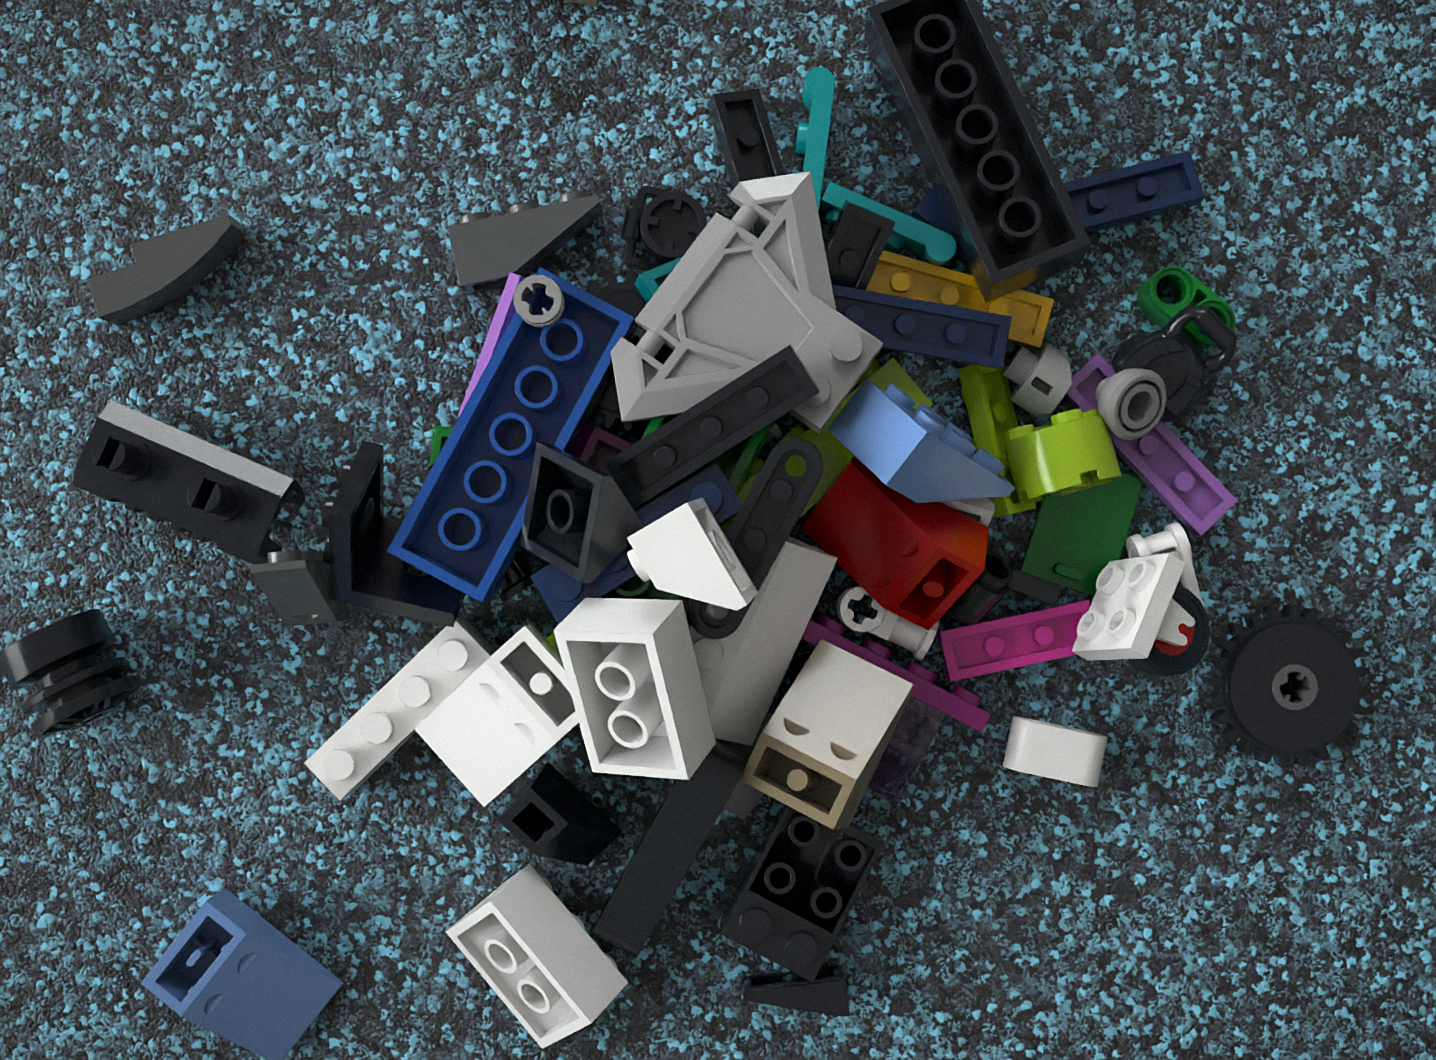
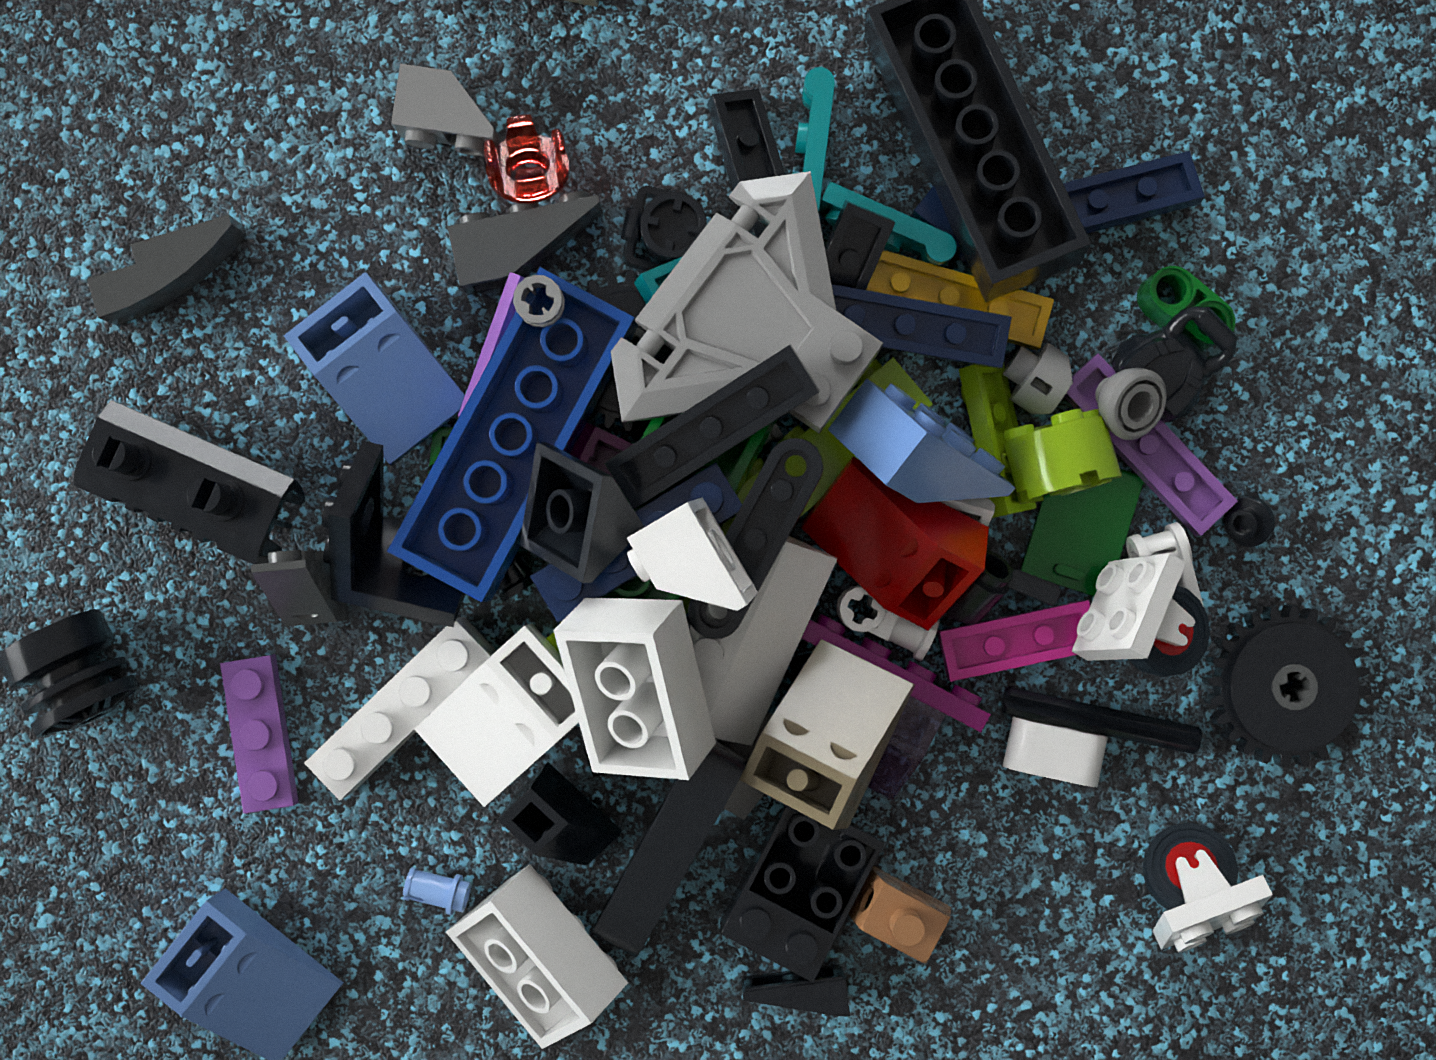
(259, 733): none -> medium lavender plate
(377, 368): none -> medium blue slope
(437, 109): none -> light grey slope
(437, 890): none -> light blue pin
(521, 147): none -> clear red piece
(900, 915): none -> medium nougat torso
(1101, 720): none -> black axle
(1196, 880): none -> plate
(1250, 520): none -> black plate

